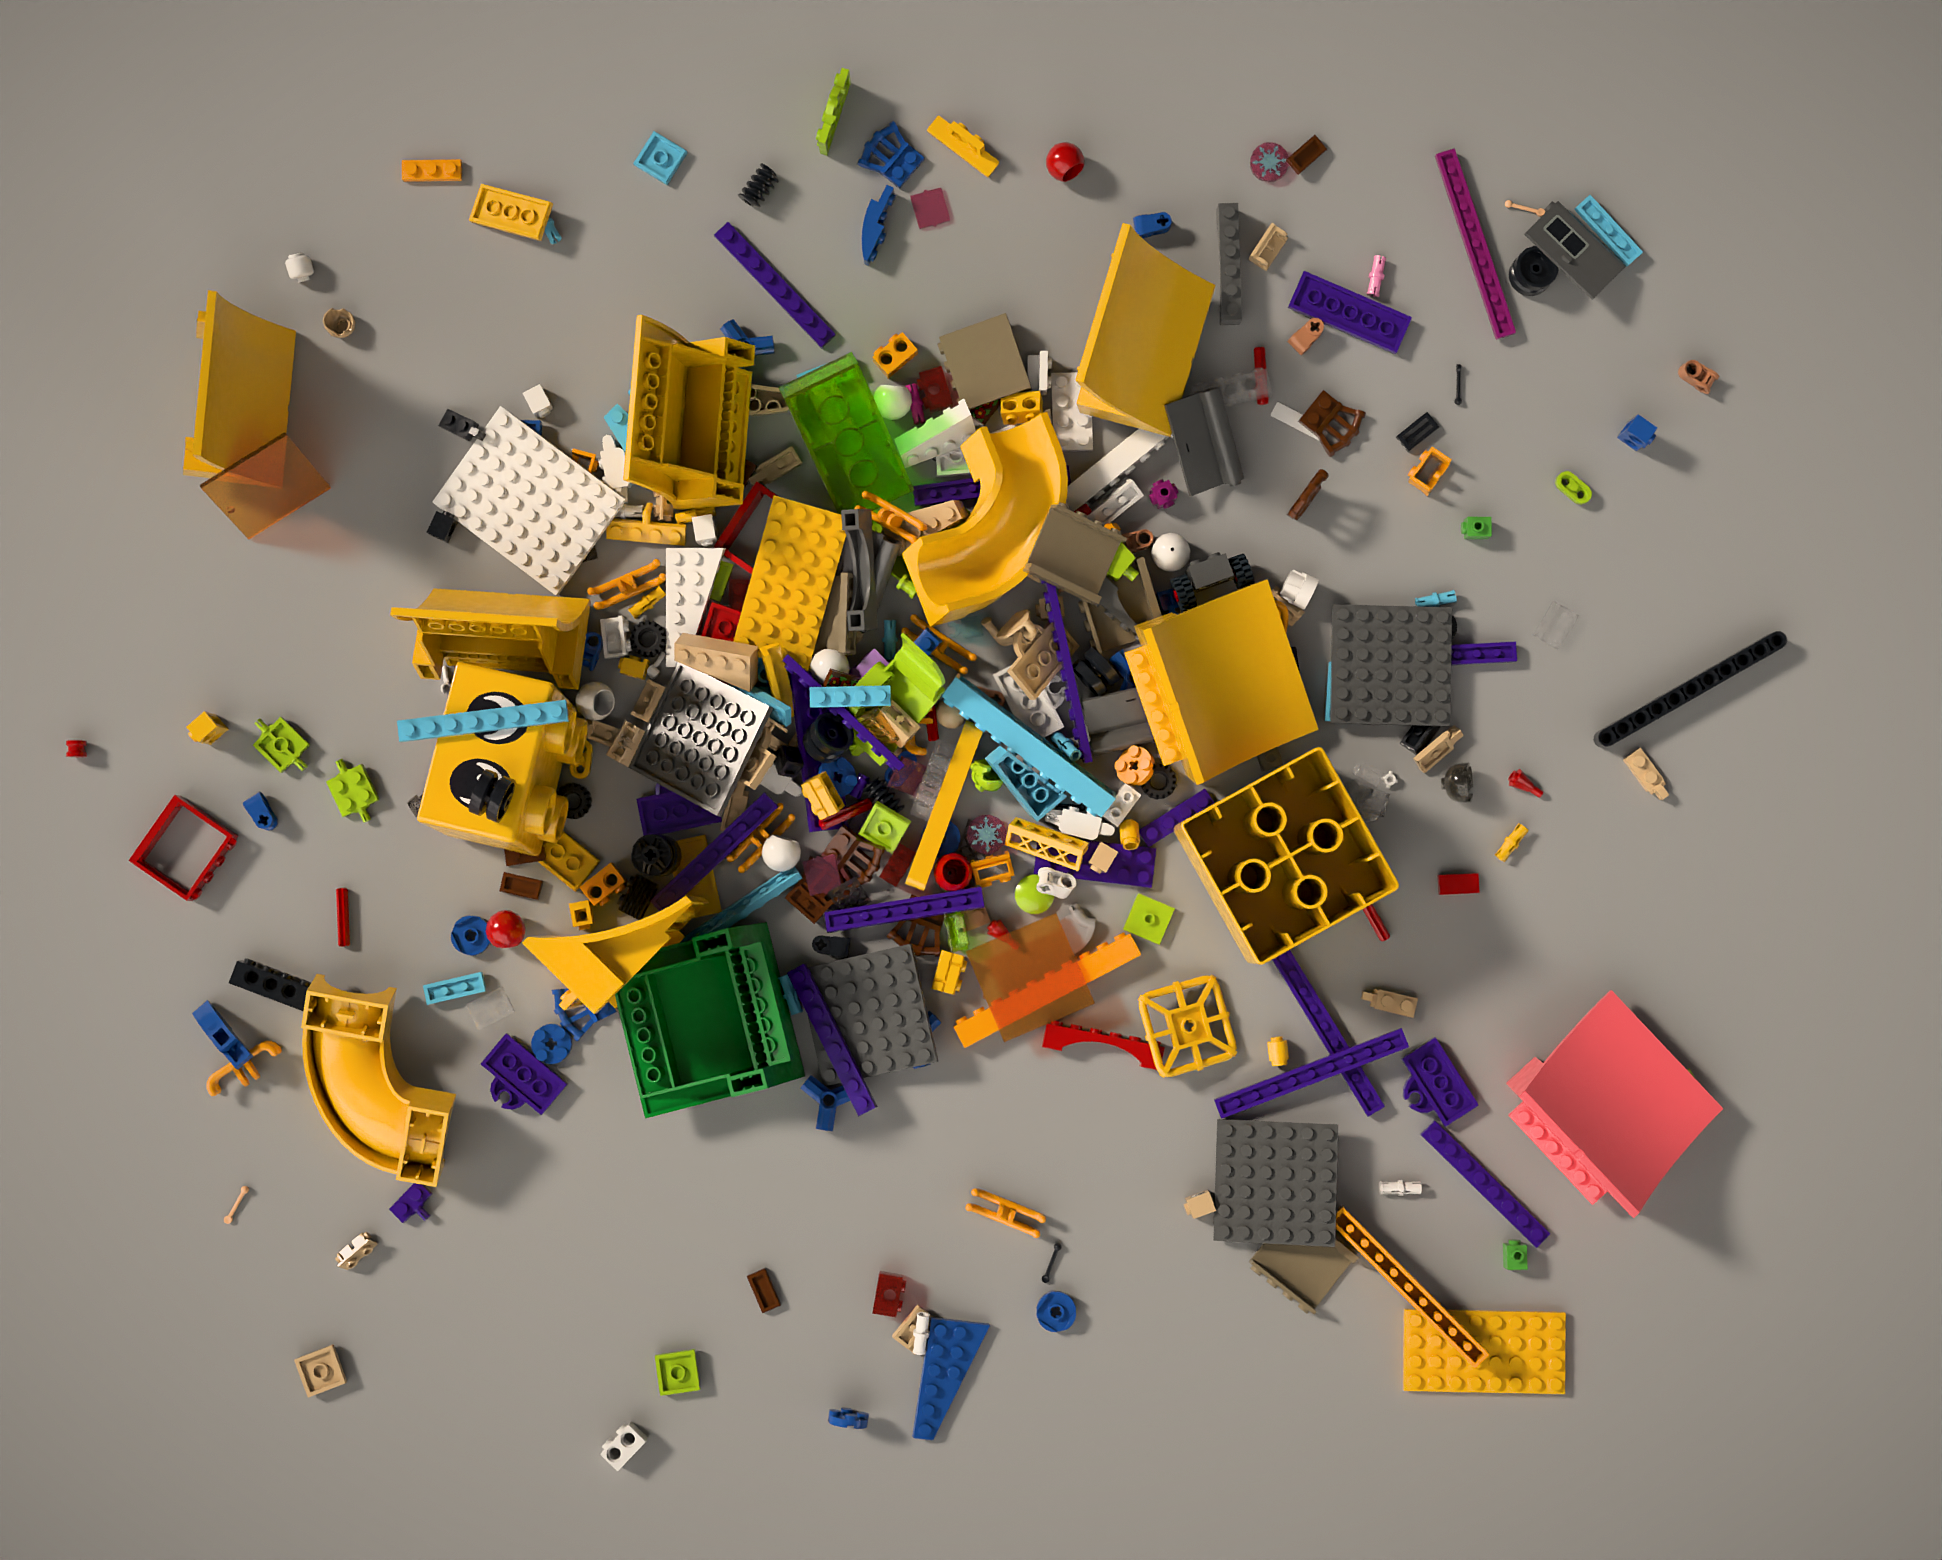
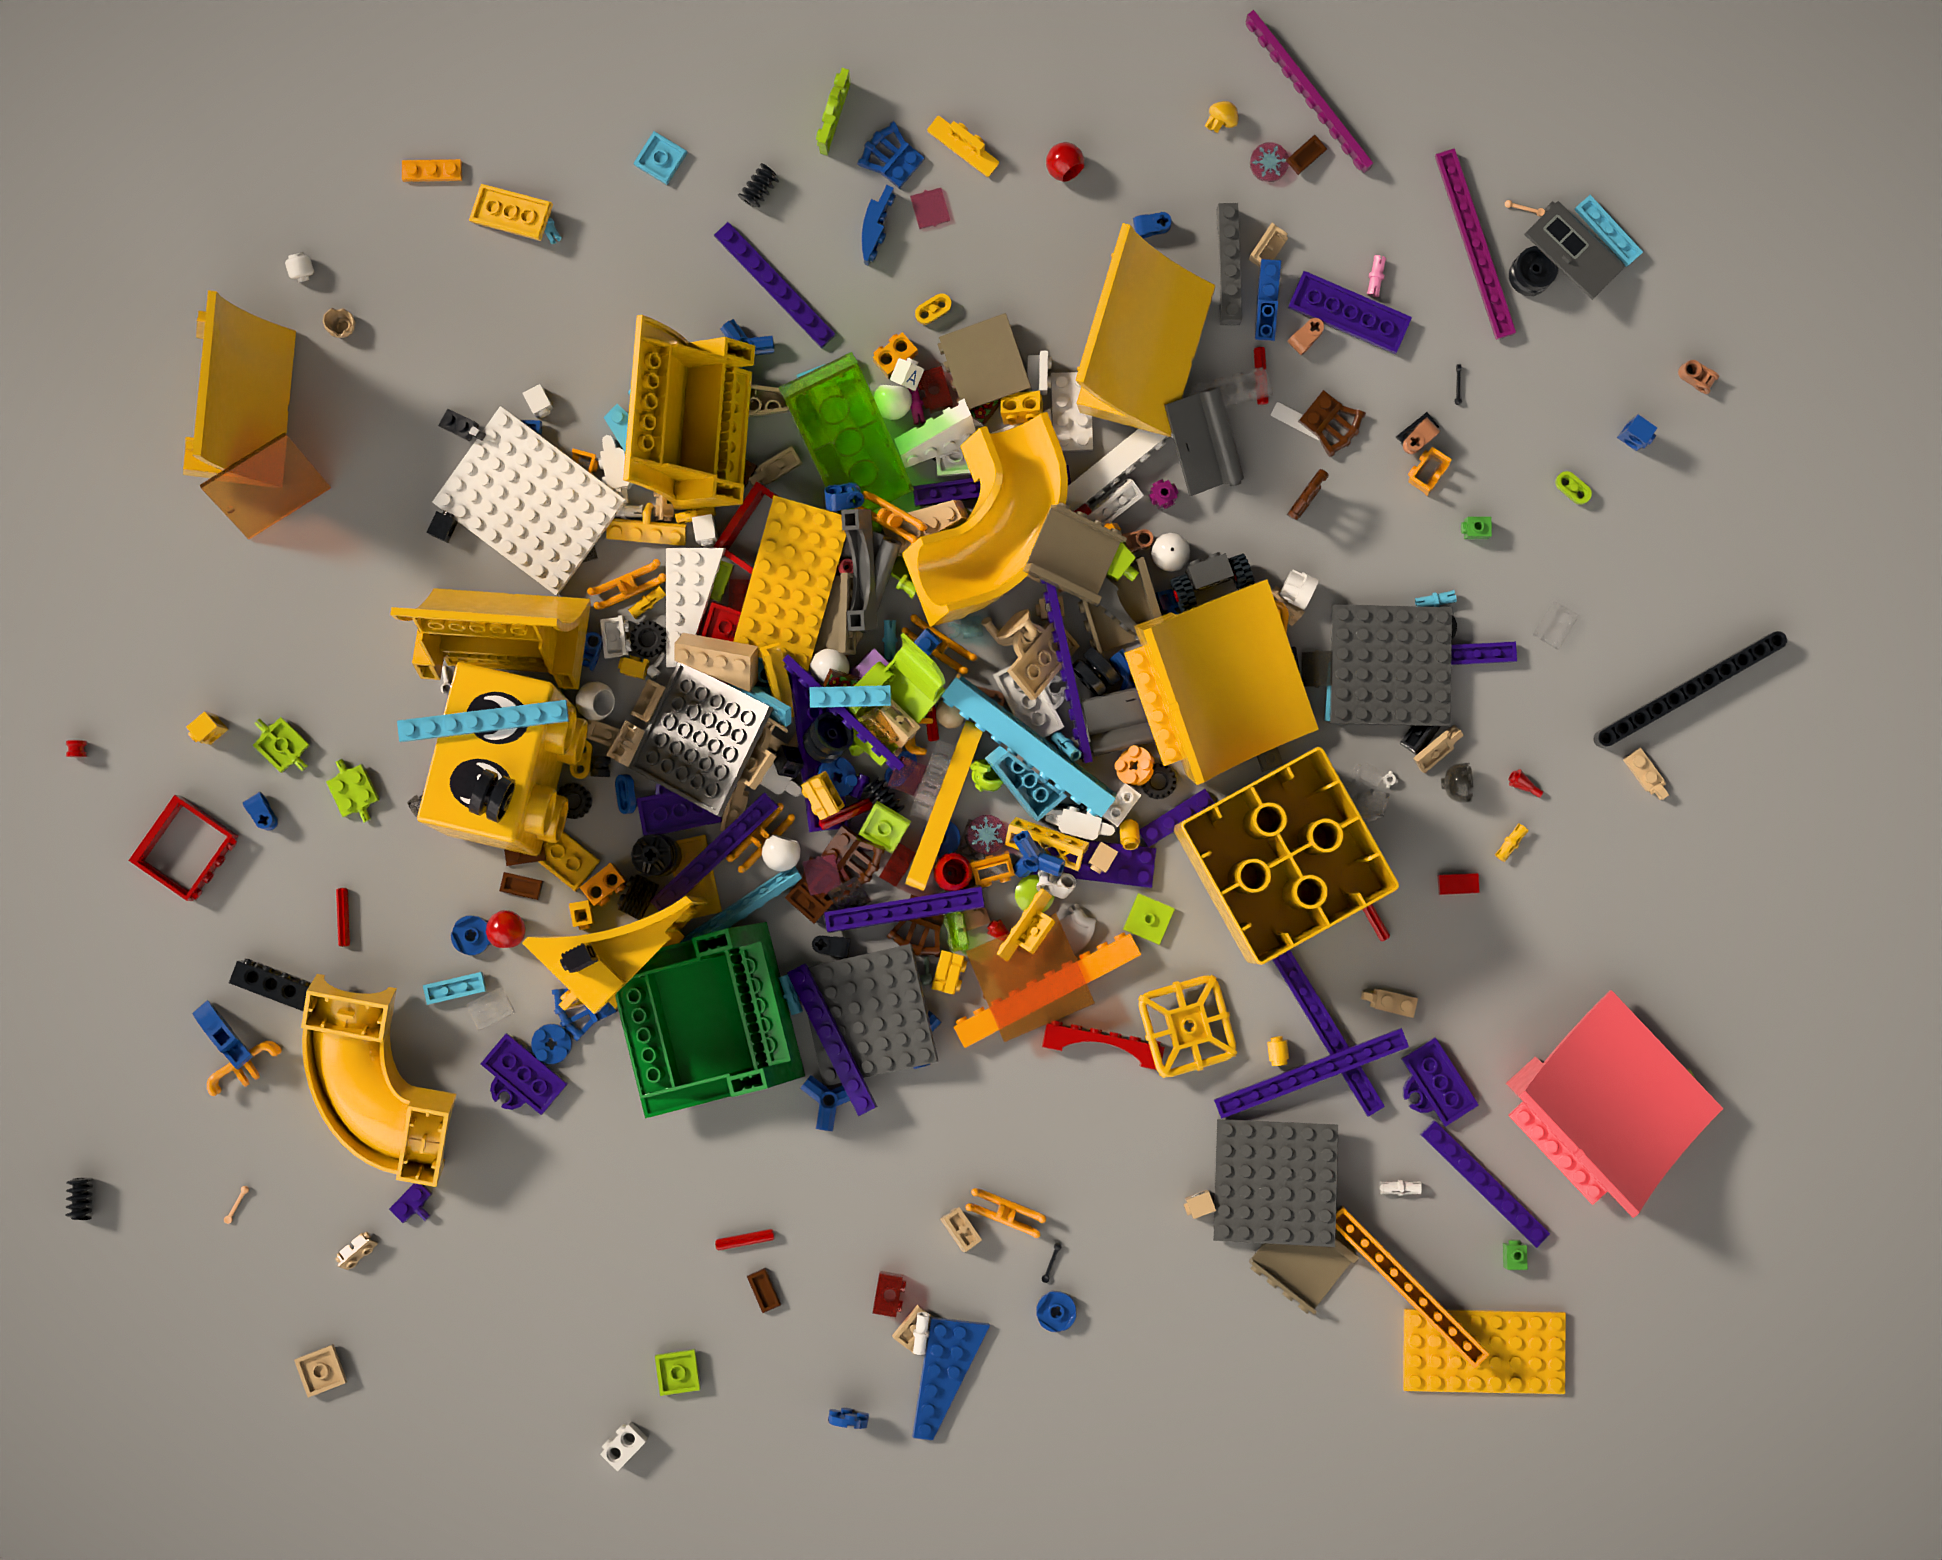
(79, 1198): none -> black piece
(578, 958): none -> black brick
(600, 766): none -> black wheel
(625, 794): none -> blue plate
(744, 1239): none -> red axle
(841, 497): none -> blue piece
(849, 562): none -> coral hinge
(907, 373): none -> white brick
(926, 978): none -> sand green hand
(932, 308): none -> yellow plate
(961, 1229): none -> tan hinge
(1030, 928): none -> yellow bracket
(1034, 857): none -> blue piece
(1221, 114): none -> yellow piece
(1267, 299): none -> blue slope
(1304, 86): none -> magenta plate
(1316, 668): none -> clear smoke piece
(1421, 435): none -> nougat piece

